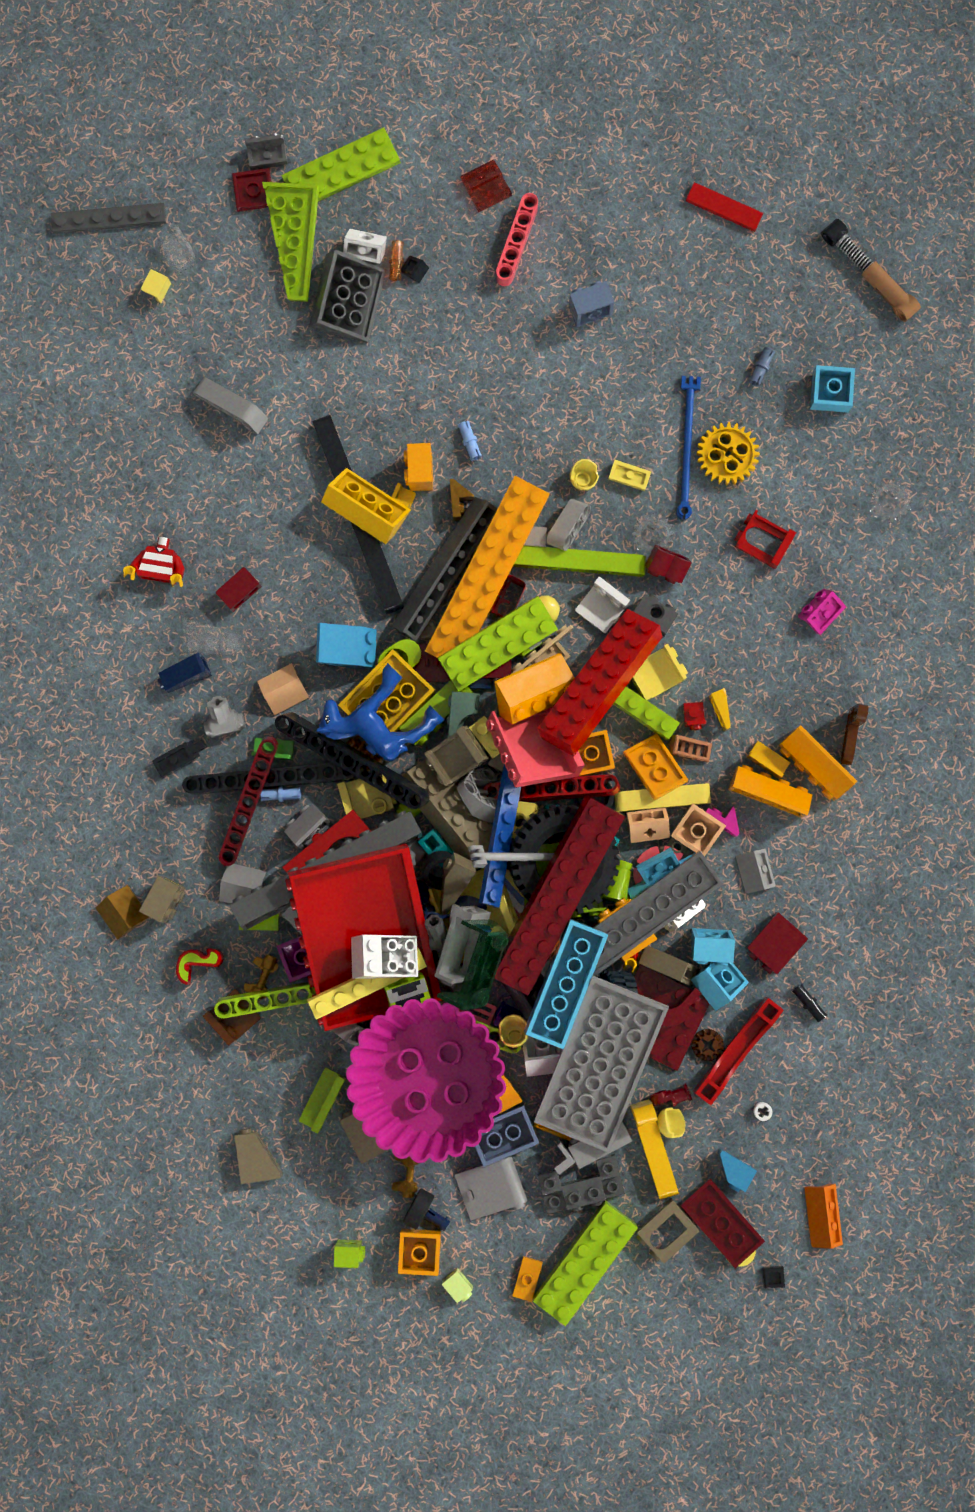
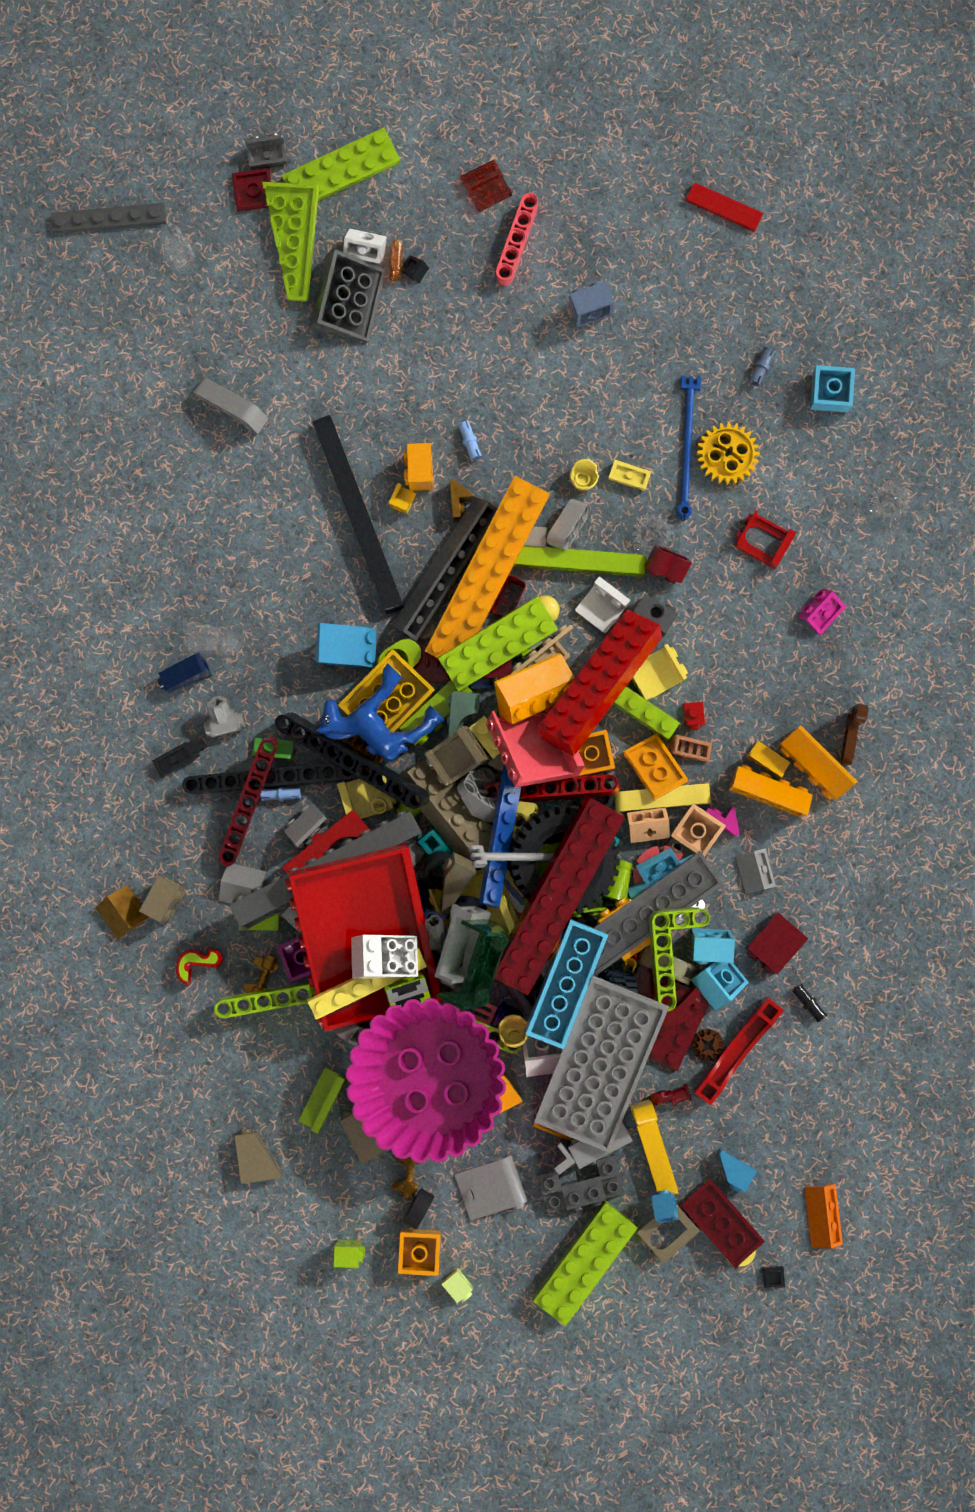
(156, 285): light yellow panel -> none
(157, 564): torso -> none
(231, 1028): reddish brown bracket -> none
(238, 589): dark red panel -> none
(283, 689): light nougat slope -> none
(365, 505): yellow slope -> none
(437, 1219): dark blue pin -> none
(509, 1135): sand blue brick -> none
(527, 1278): light orange plate -> none
(665, 1207): none -> dark azure brick
(666, 949): none -> lime beam
(671, 1123): light yellow hair -> none
(719, 702): yellow slope -> none
(761, 1105): white bush -> none
(903, 304): piece -> none

